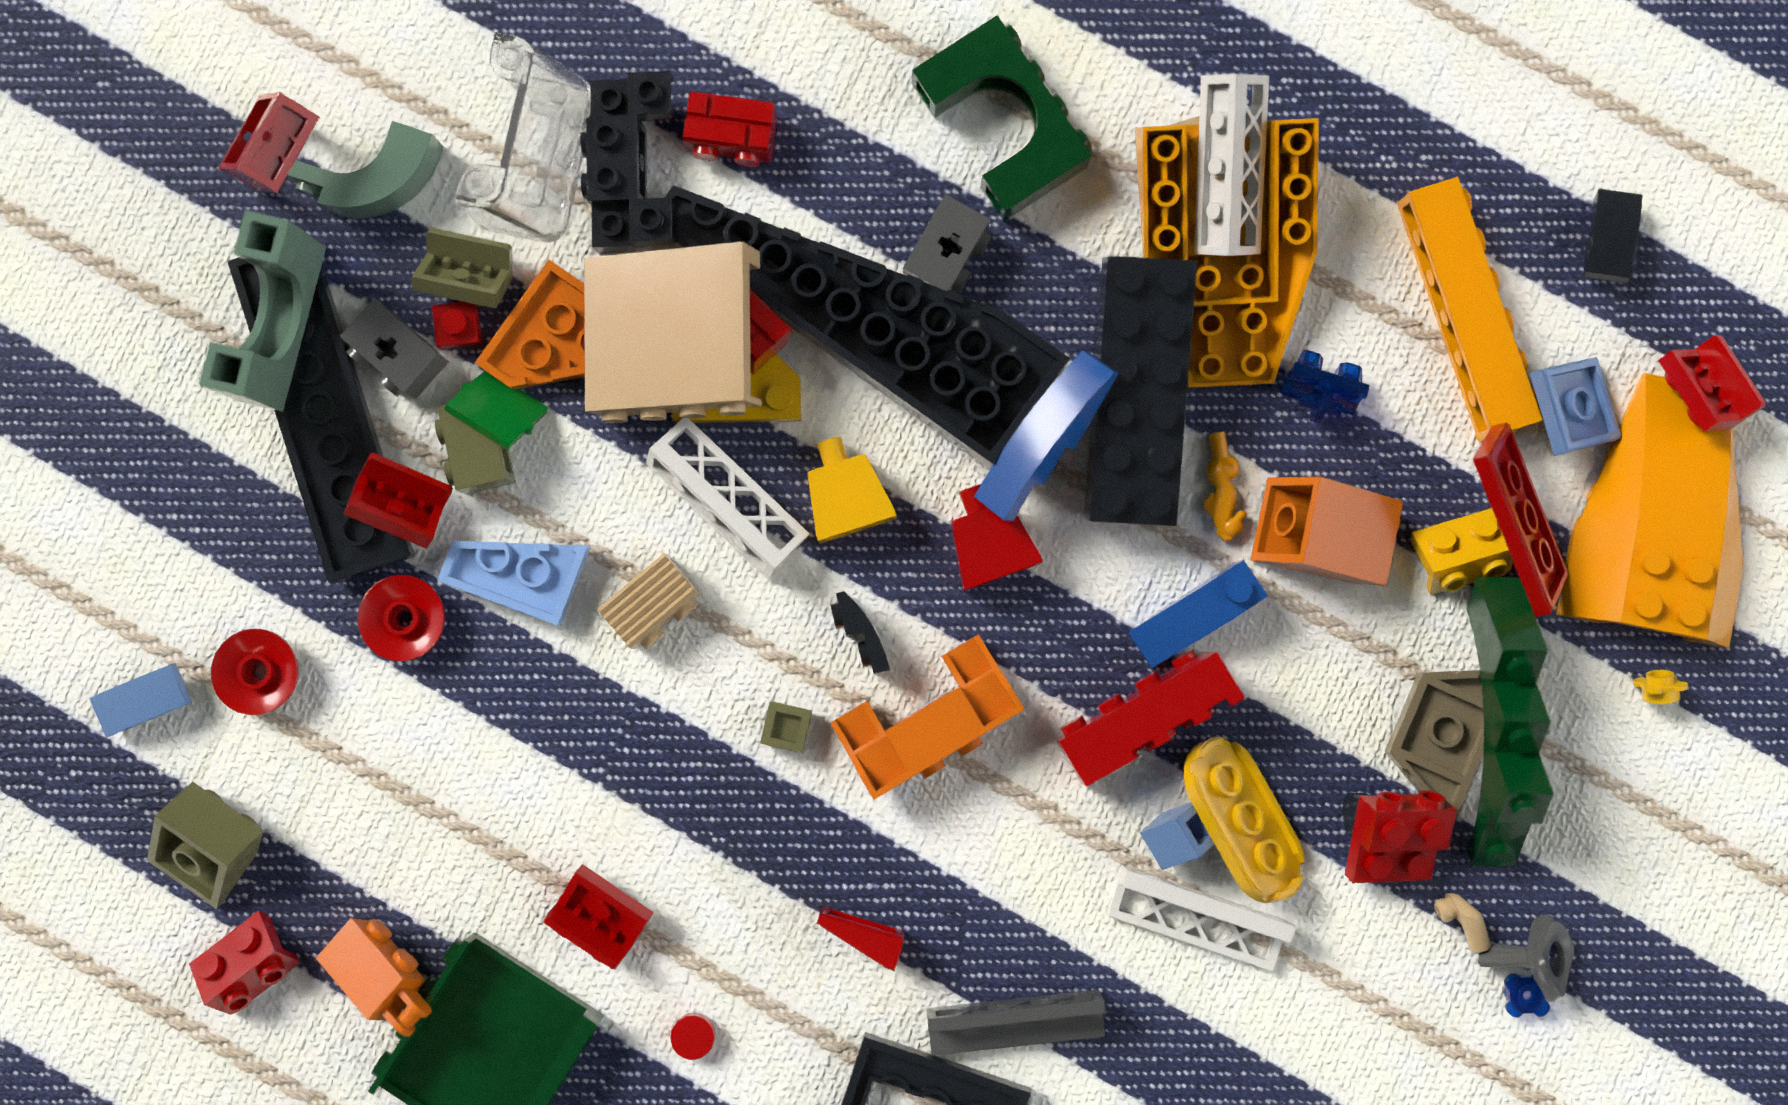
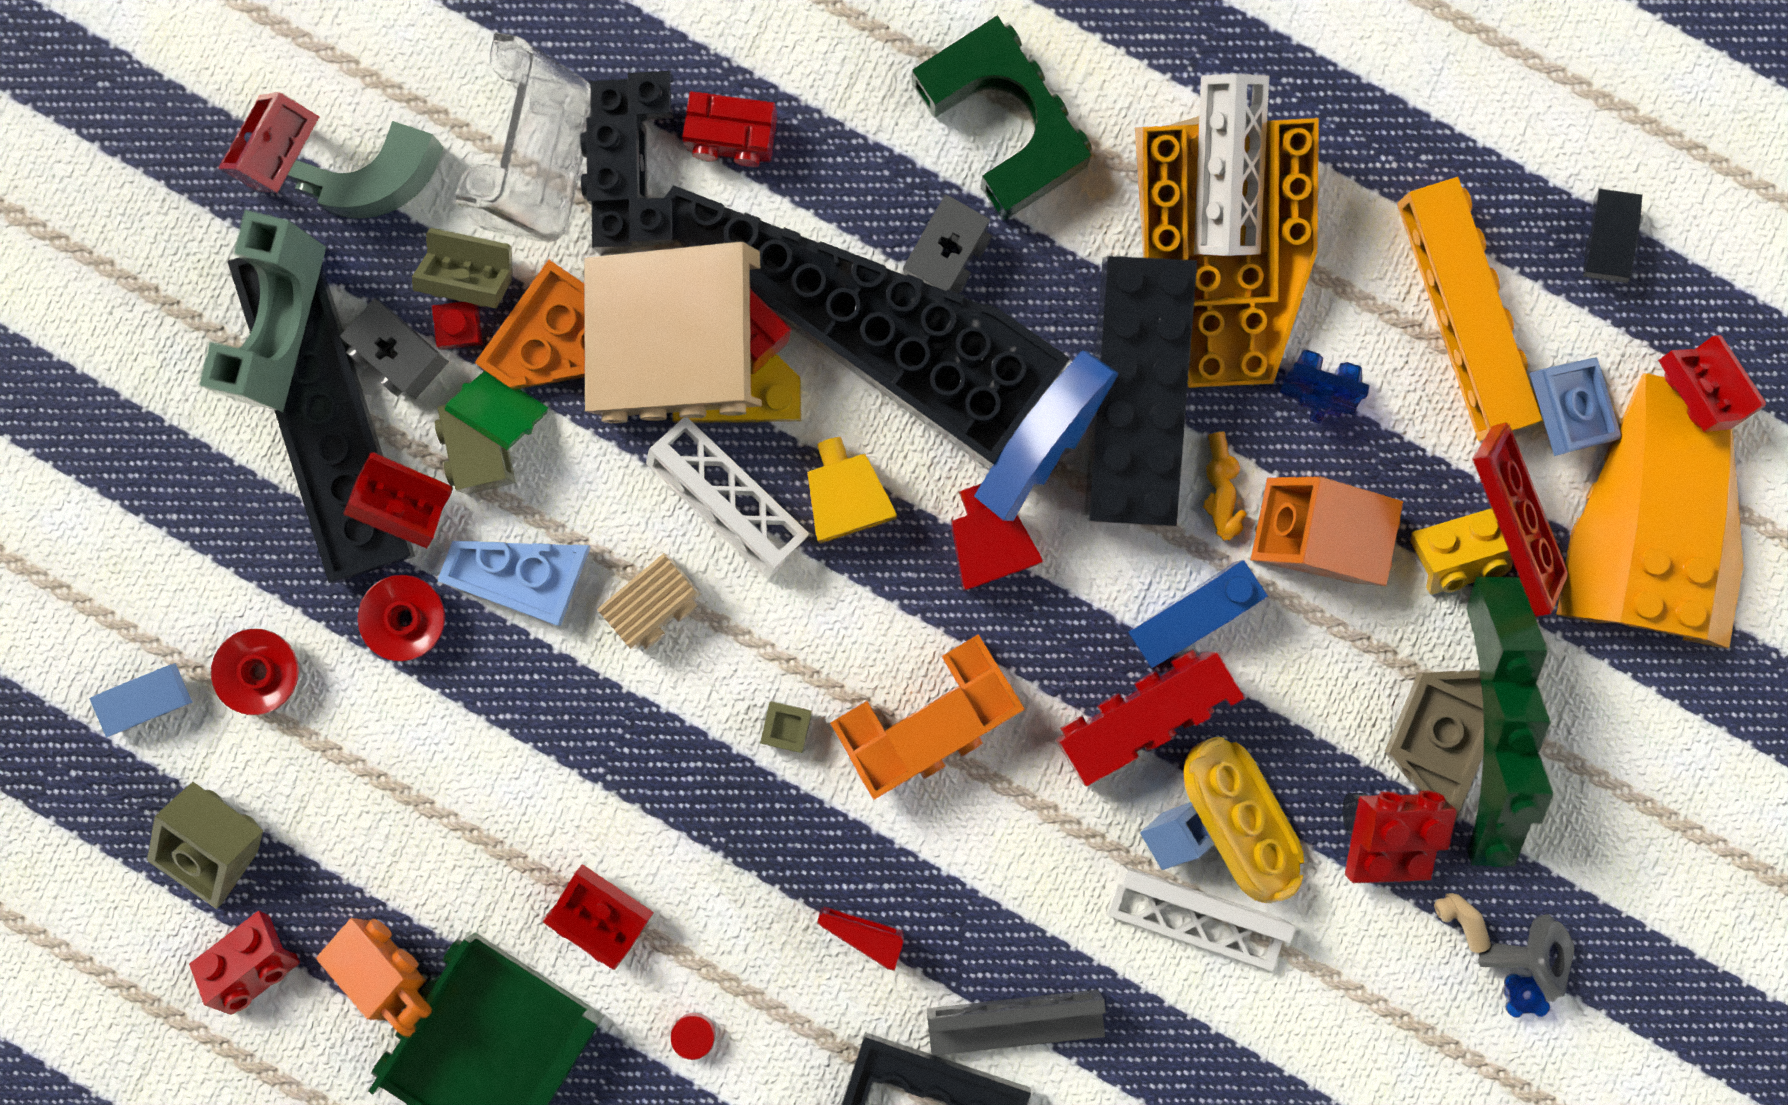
(854, 621): black slope -> none
(1660, 687): yellow plate -> none

